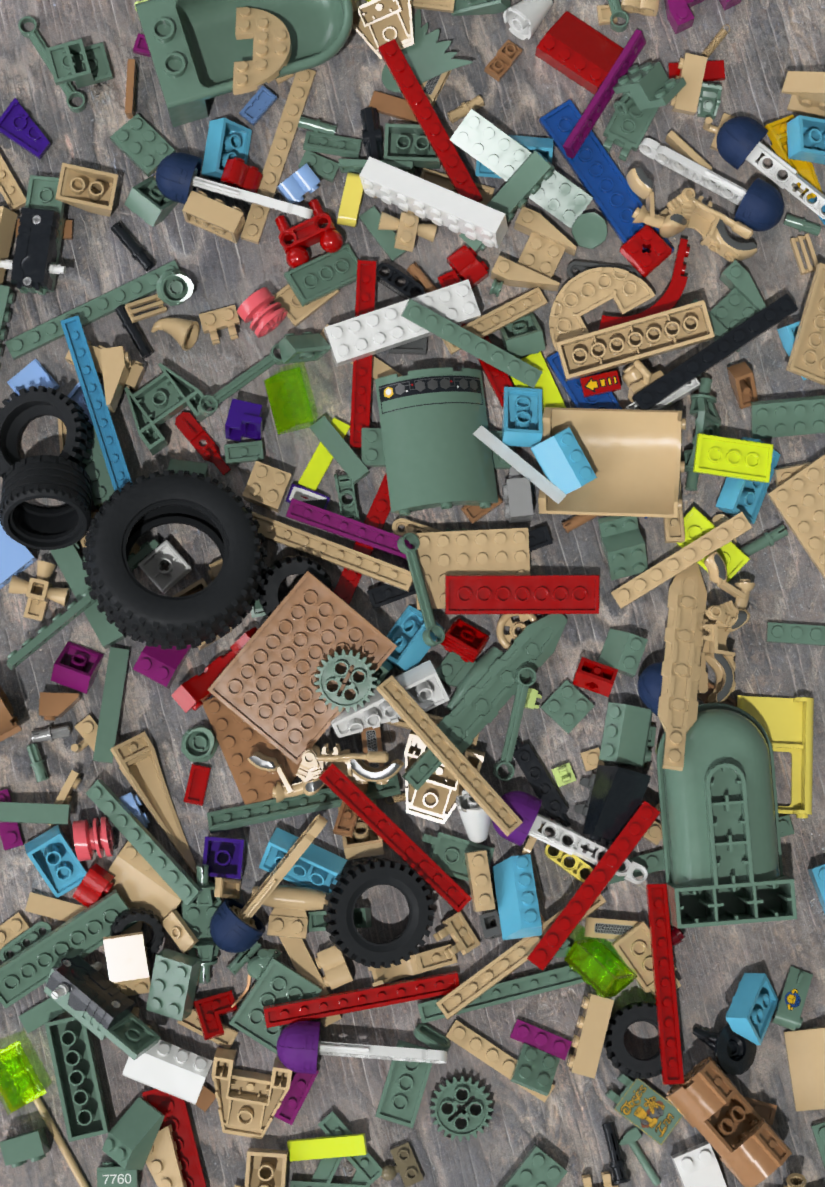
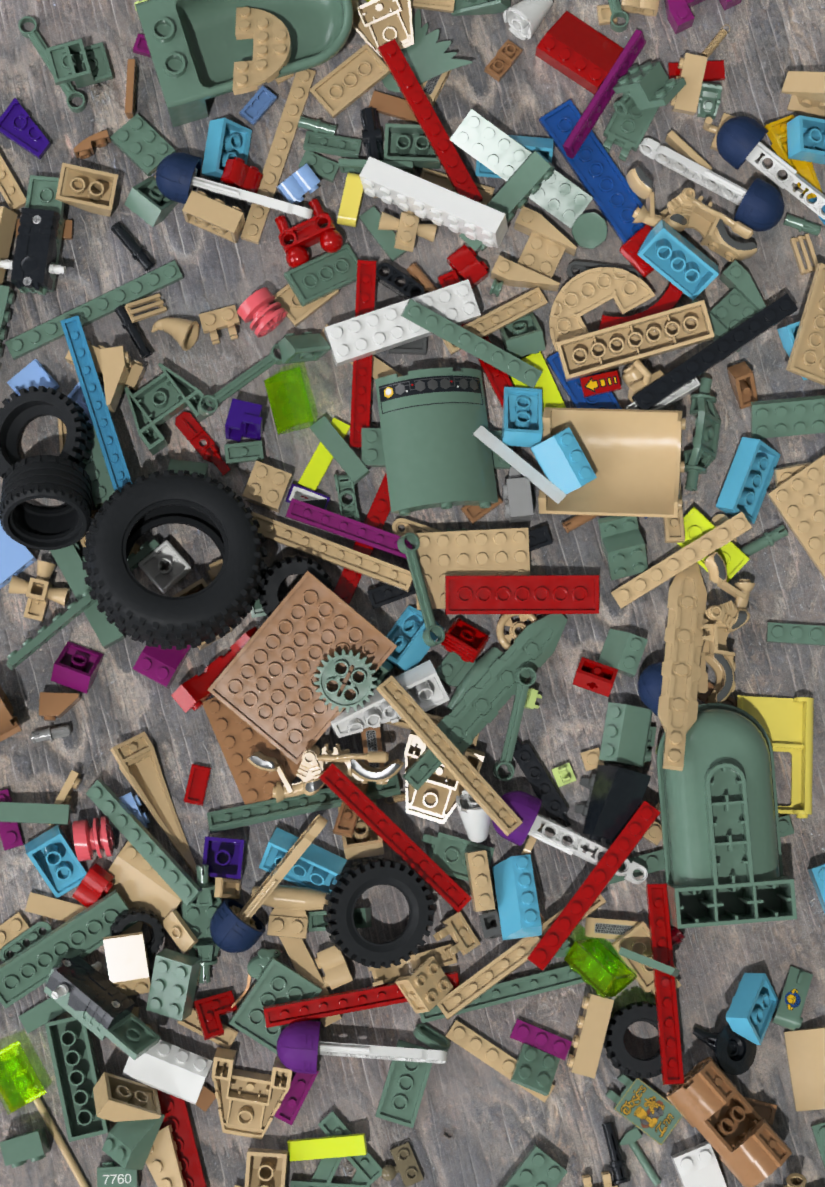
(37, 763): sand green axle -> none
(85, 148): none -> medium nougat slope
(88, 730): tan plate -> none
(111, 704): sand green tile -> none
(125, 1100): none -> tan slope
(174, 287): sand green hat -> none
(199, 744): sand green hat -> none
(235, 965): sand green pin -> none
(350, 81): none -> tan plate
(425, 986): none -> tan bracket
(448, 1095): sand green gear -> none
(464, 109): tan pin -> none
(567, 706): sand green plate -> none
(573, 871): light yellow beam -> none
(649, 962): none -> sand green tile
(678, 260): none -> medium azure slope
(733, 458): neon yellow tile -> none

